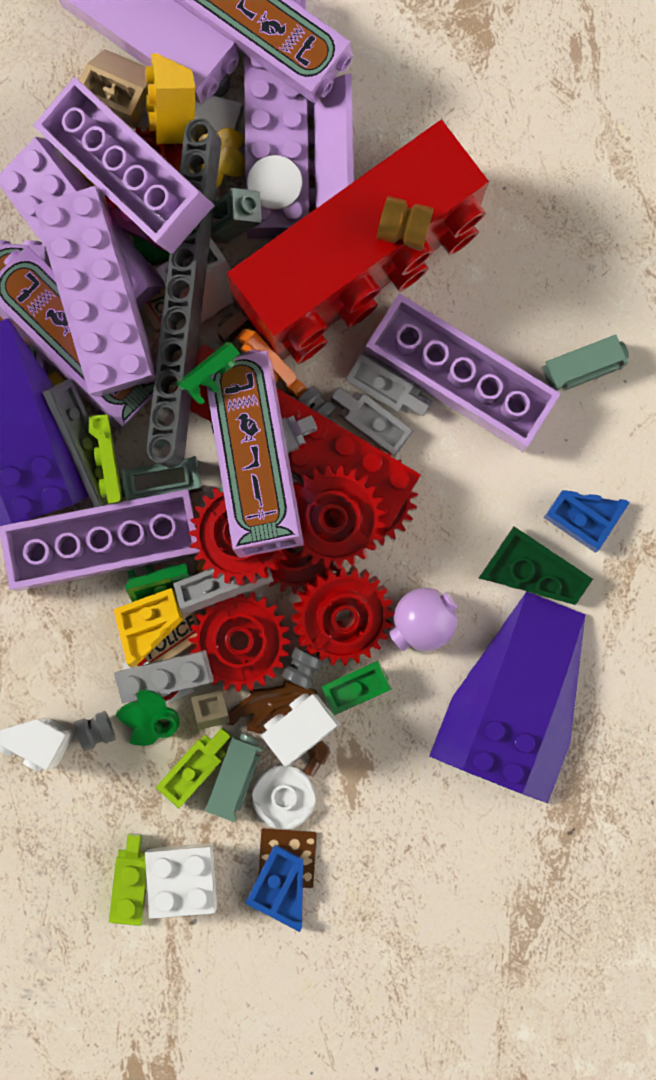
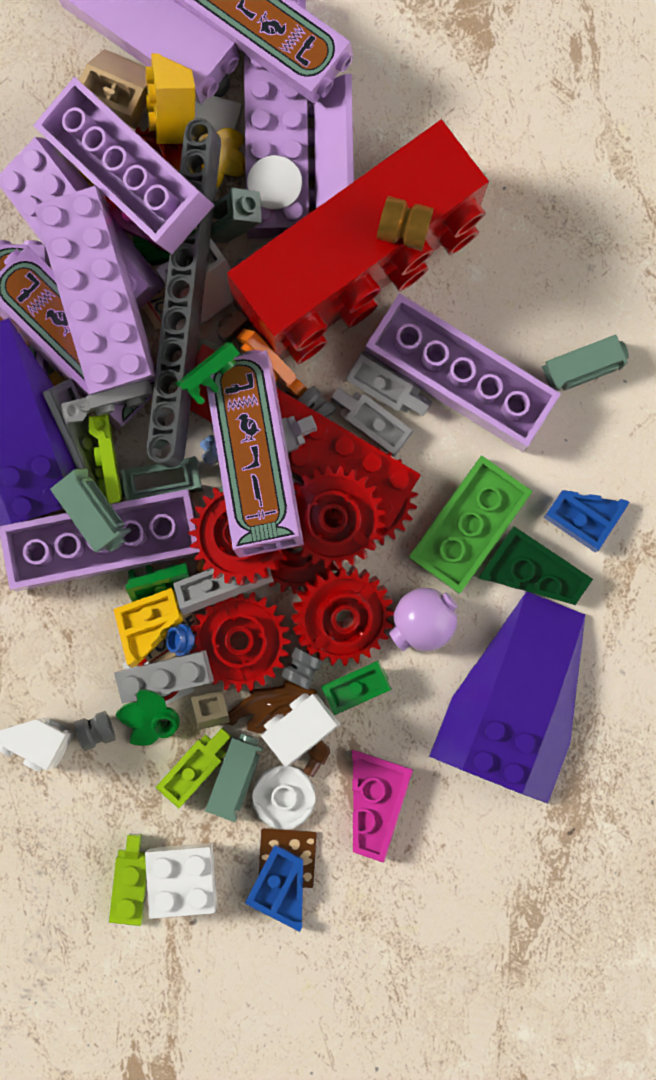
(90, 511): none -> sand green window
(104, 401): none -> light grey hinge
(180, 639): none -> blue plate
(209, 446): none -> light blue arm
(377, 803): none -> dark pink wing
(470, 524): none -> bright green plate

